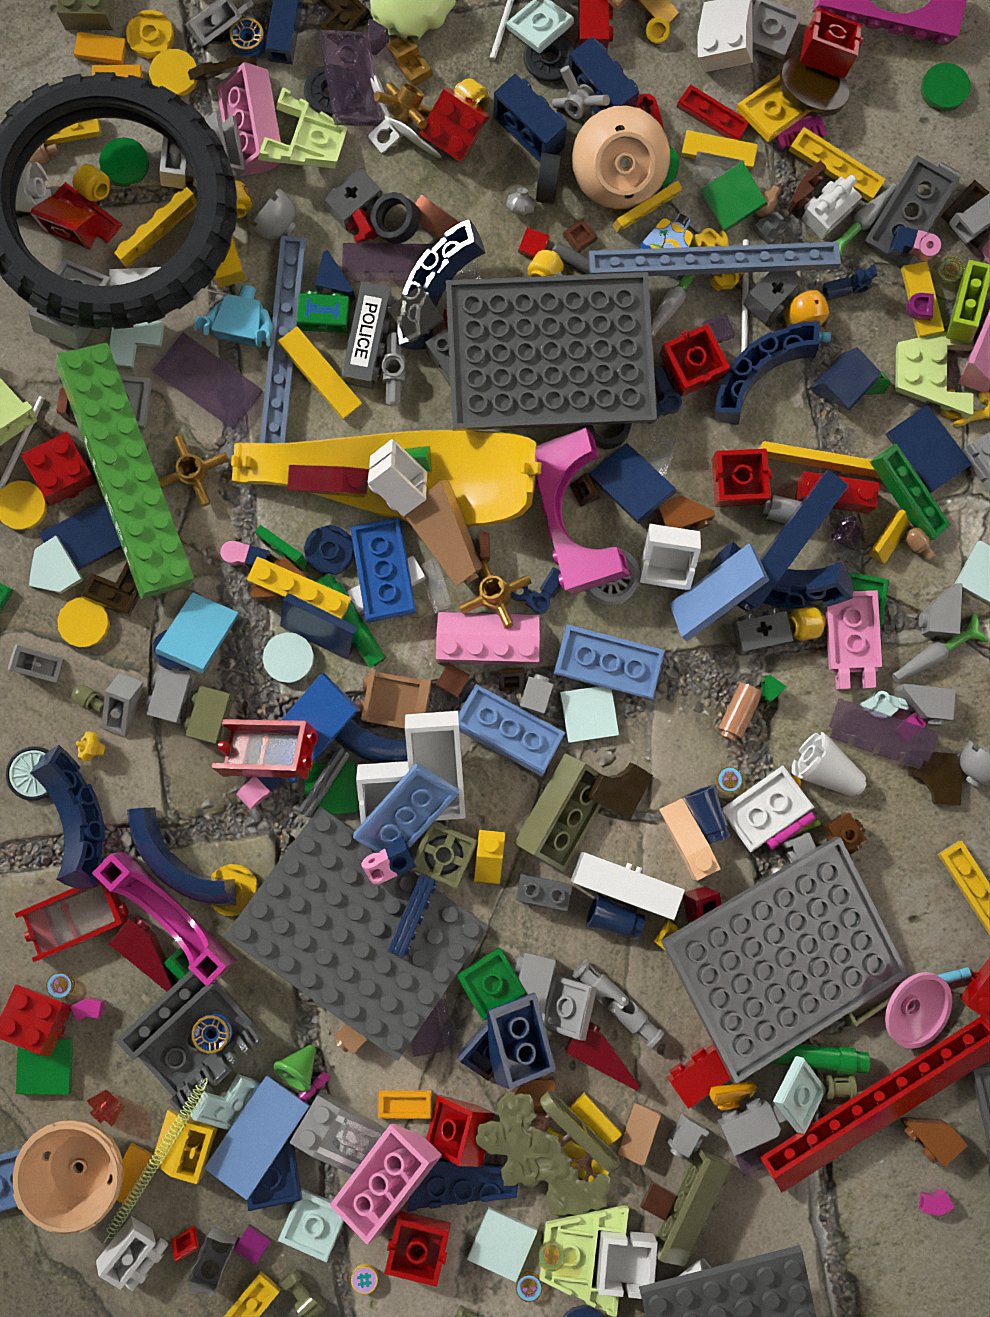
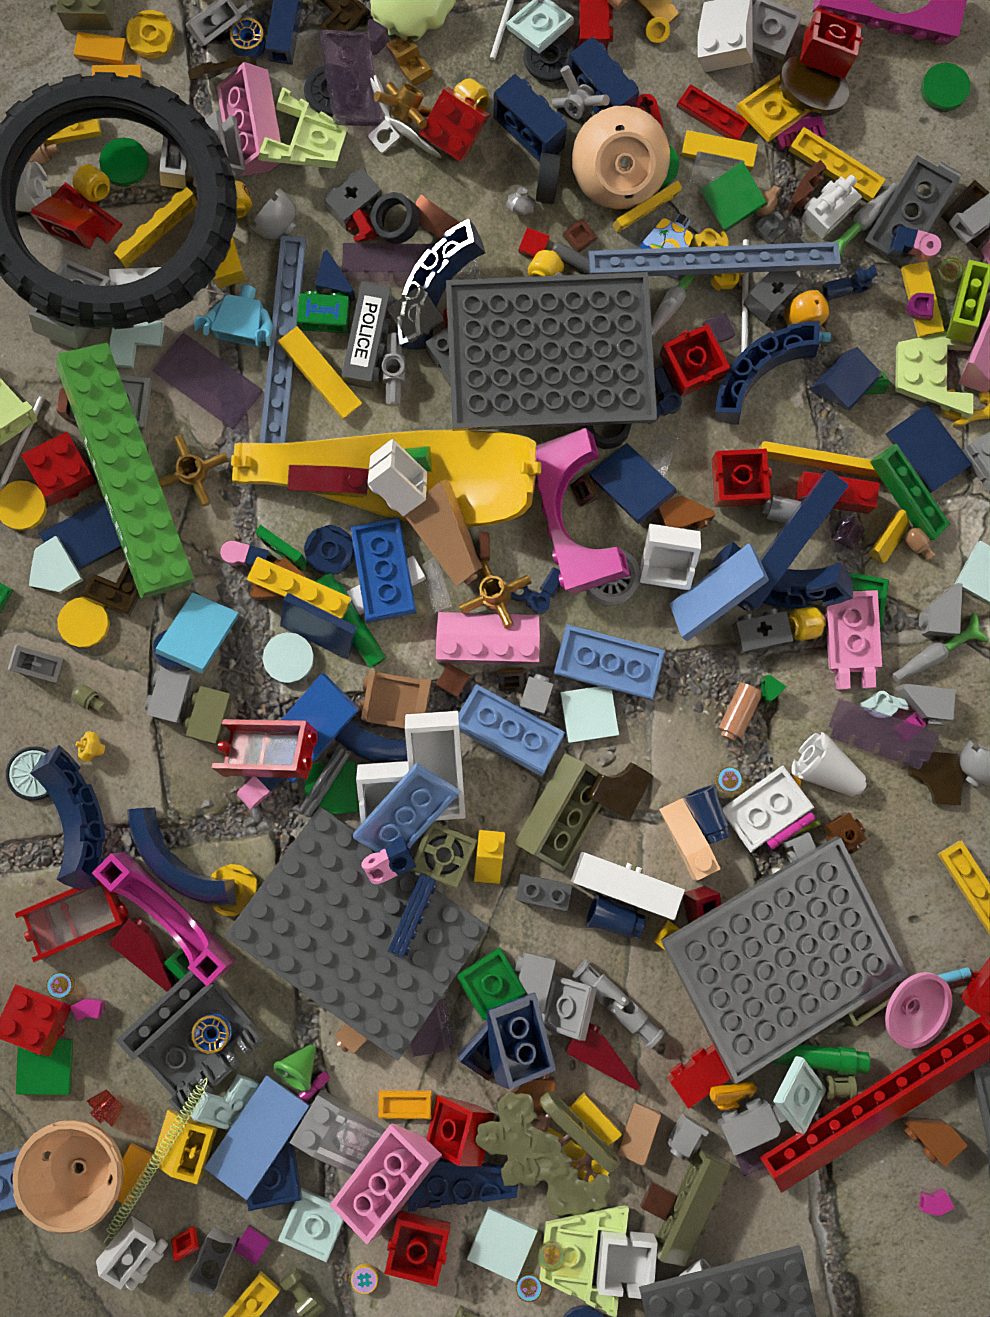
(121, 704): light grey slope -> none
(171, 71): yellow tile -> none

